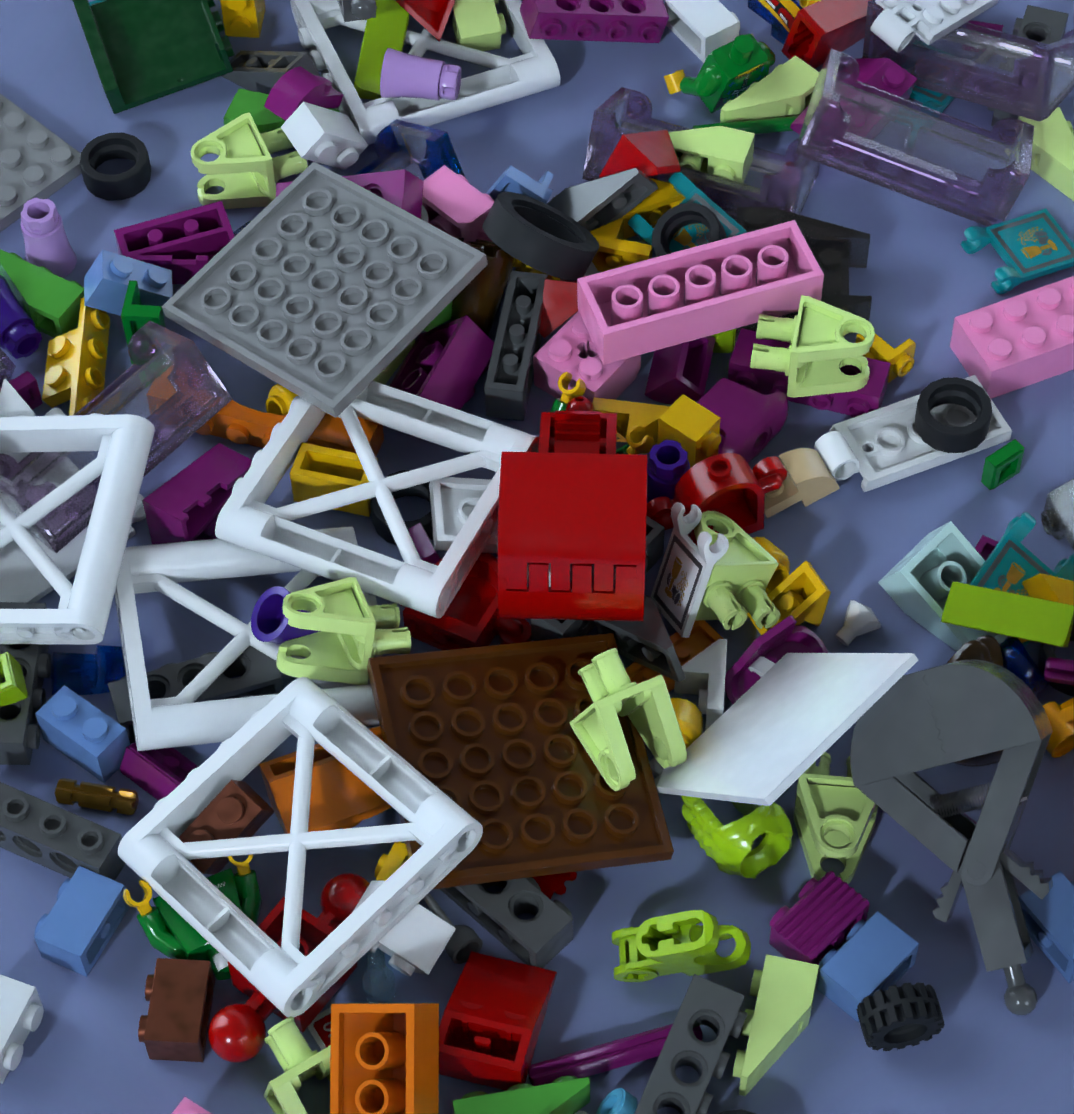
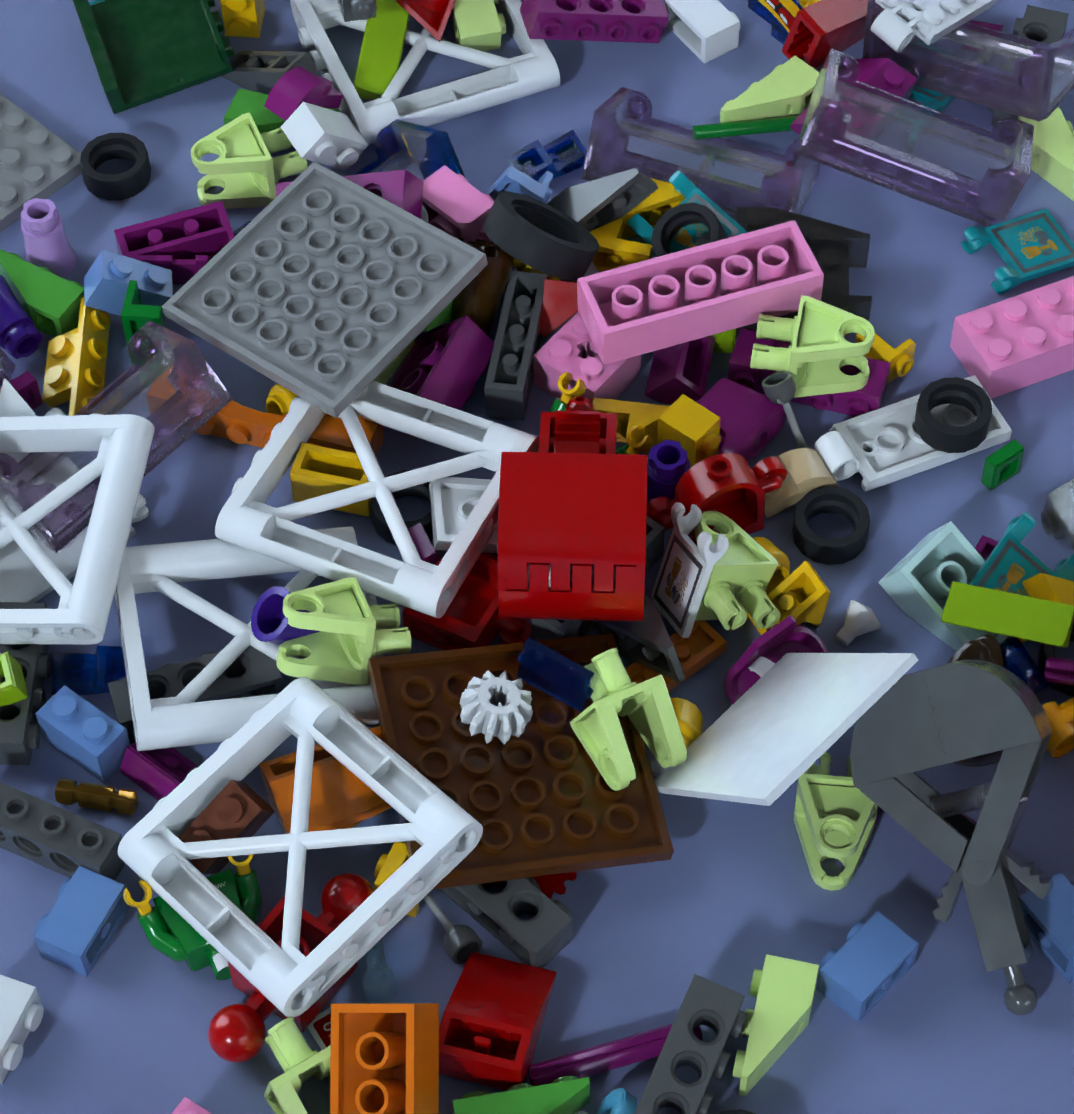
(178, 1010): copper brick -> none
(193, 498): magenta wedge -> none
(414, 940): white brick -> none
(418, 77): lavender plant -> none
(496, 707): none -> white gear
(555, 674): none -> clear blue piece
(557, 157): none -> clear blue slope
(646, 151): red slope -> none
(677, 945): lime piece -> none
(707, 679): white slope -> none
(715, 151): yellowish green slope -> none
(725, 72): green torso -> none
(732, 843): lime piece -> none
(780, 390): none -> dark grey hinge
(818, 919): magenta brick -> none
(831, 501): none -> black tyre
(900, 1016): black tyre -> none

